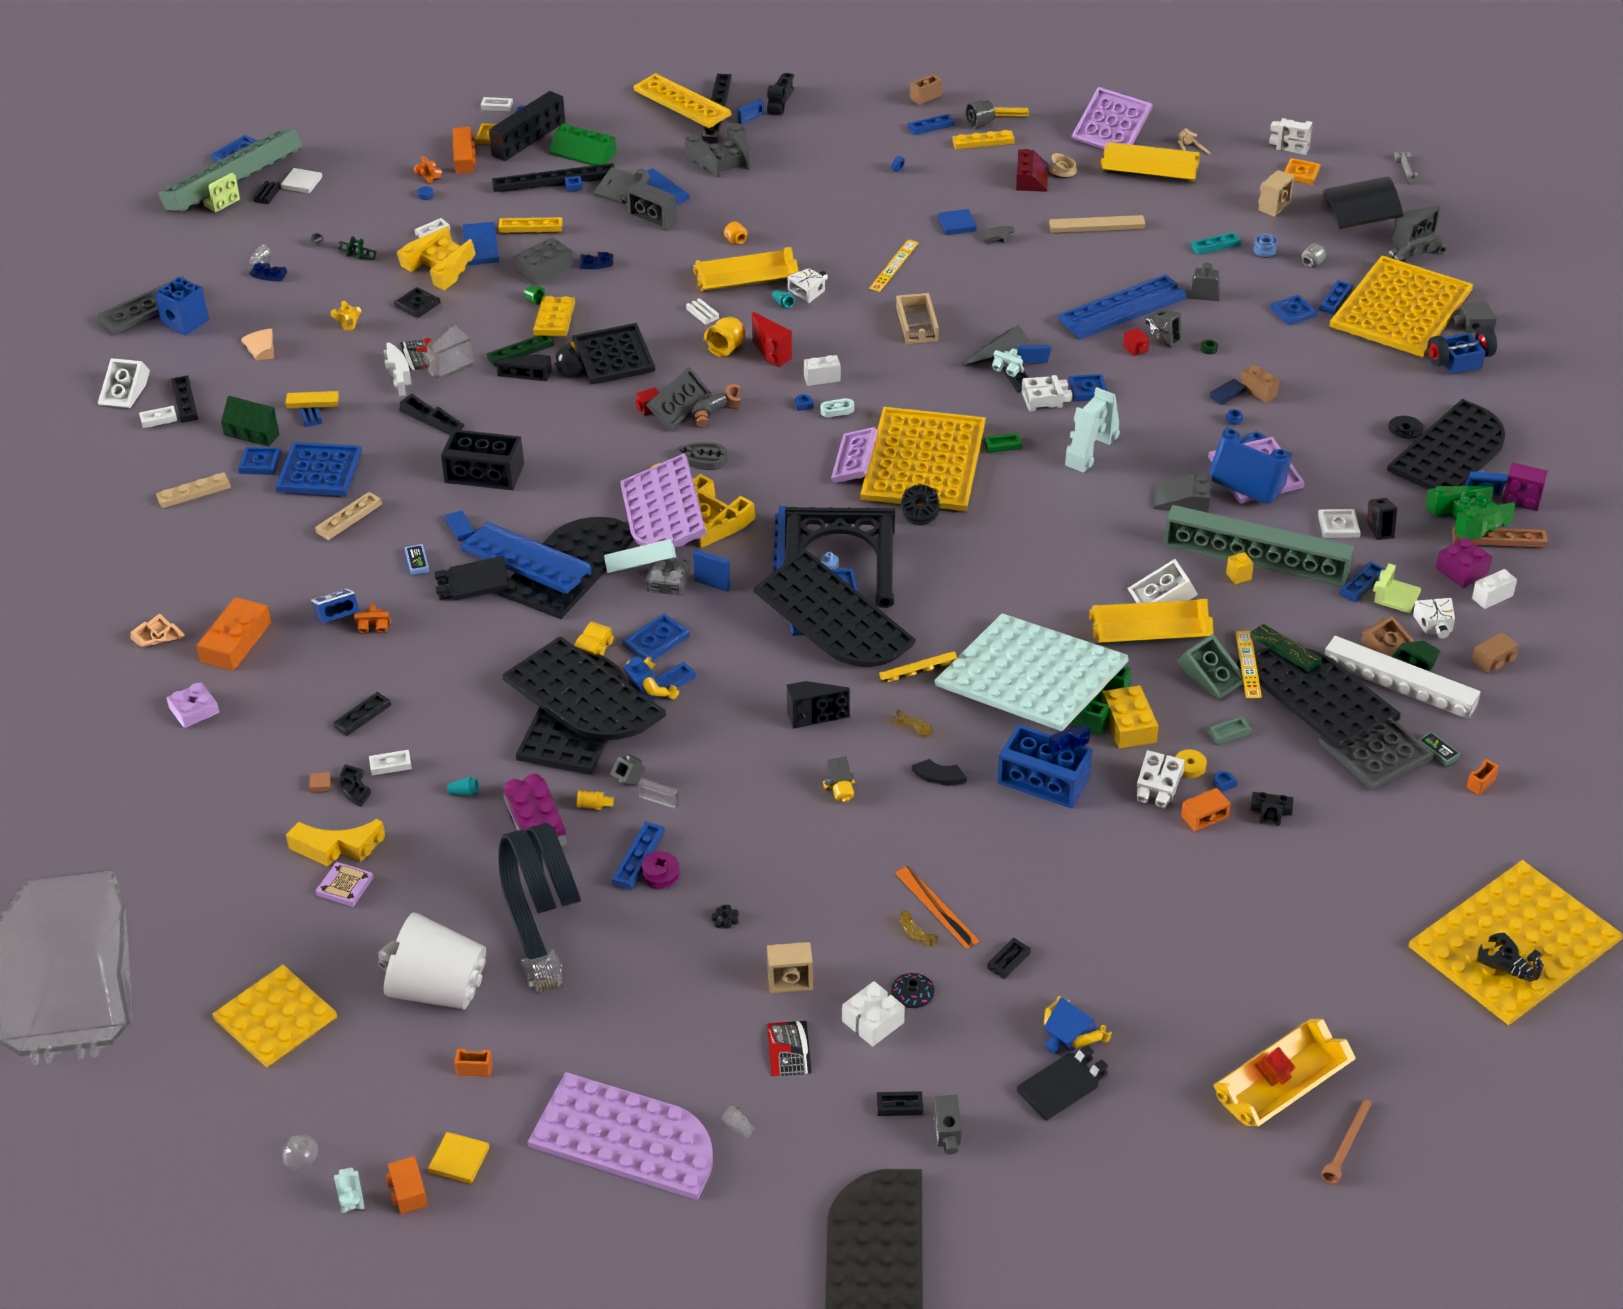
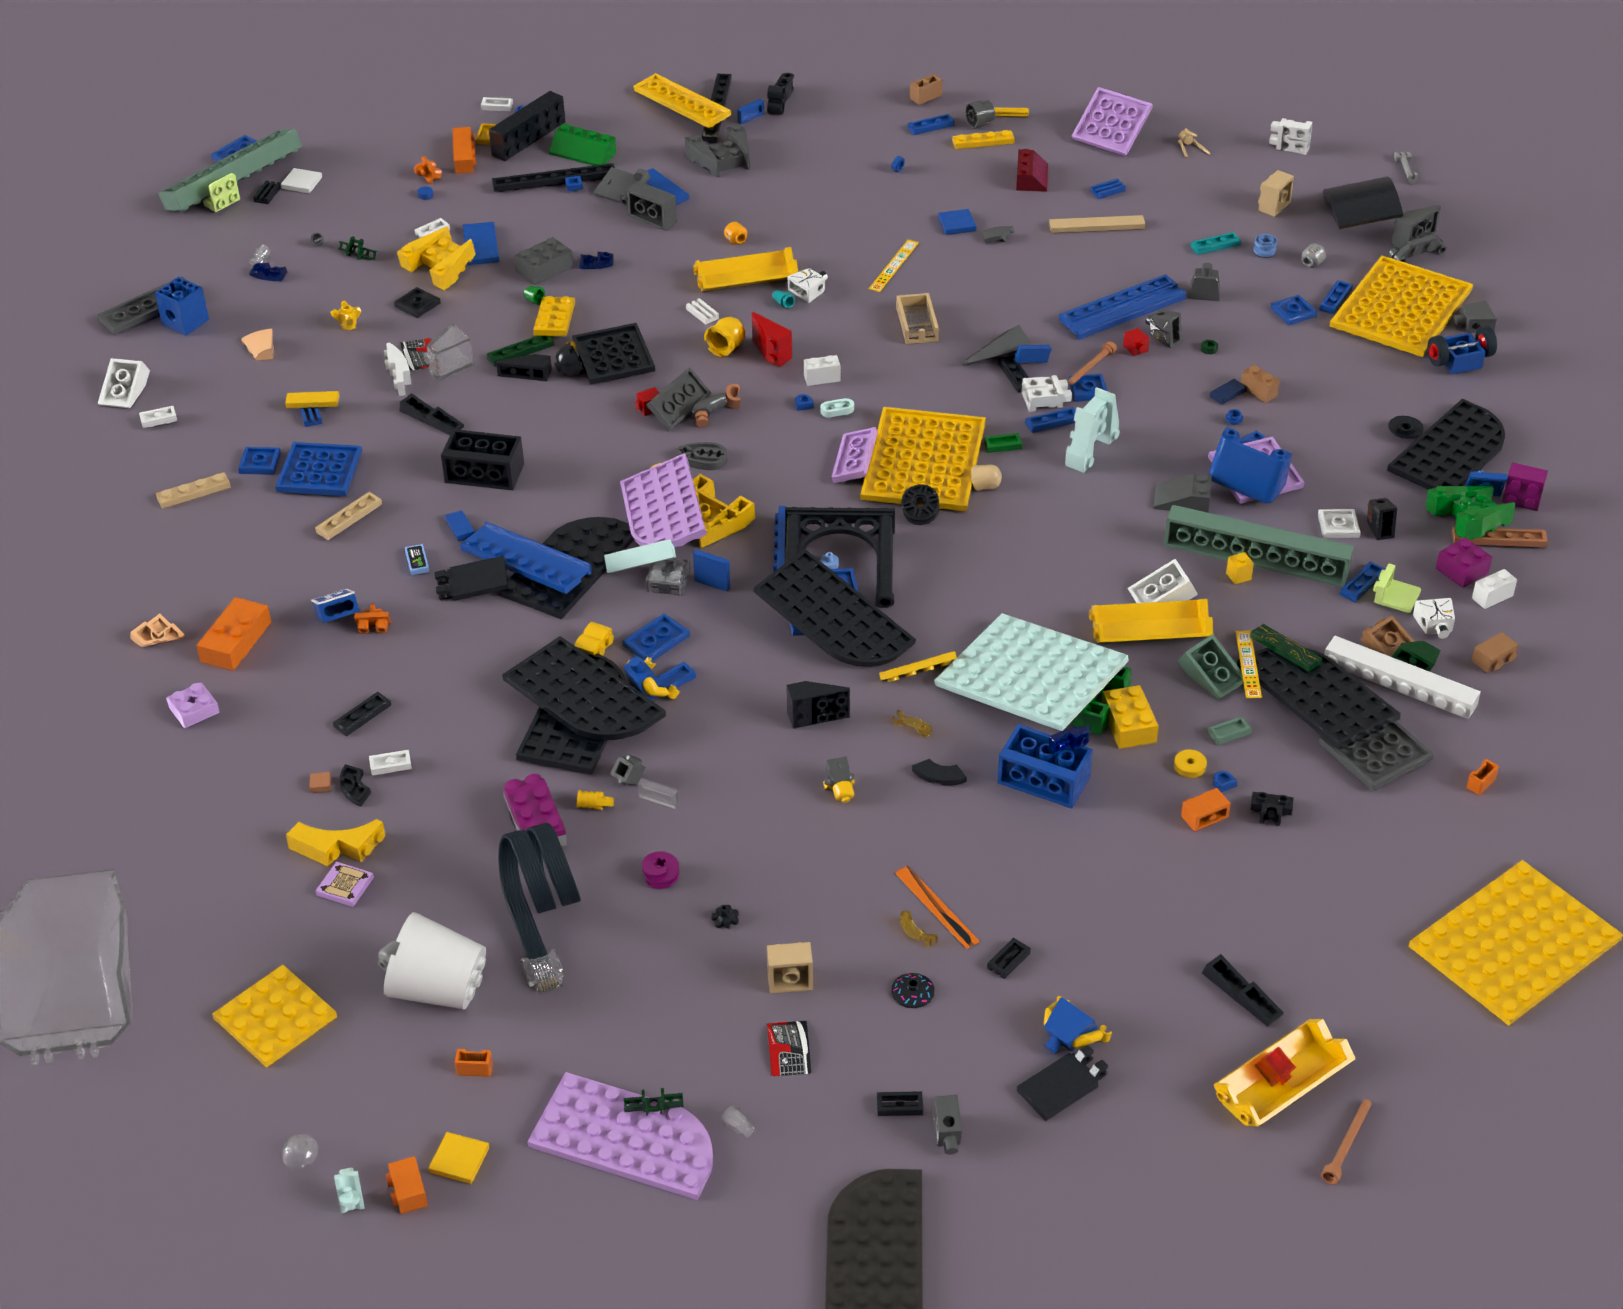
(184, 399): black tile -> none
(249, 421): dark green slope -> none
(466, 786): teal cone -> none
(524, 225): yellow plate -> none
(631, 866): blue plate -> none
(646, 1107): none -> dark green piece
(877, 1013): white piece -> none
(985, 477): none -> tan hair
(1009, 360): light aqua hips -> none
(1051, 420): none -> blue tile
(1062, 166): tan piece -> none
(1108, 188): none -> blue tile
(1108, 349): none -> nougat piece
(1150, 161): yellow panel -> none
(1159, 785): white hips -> none
(1247, 995): none -> black slope
(1302, 170): light orange tile -> none
(1442, 751): tile -> none
(1509, 959): black animal -> none

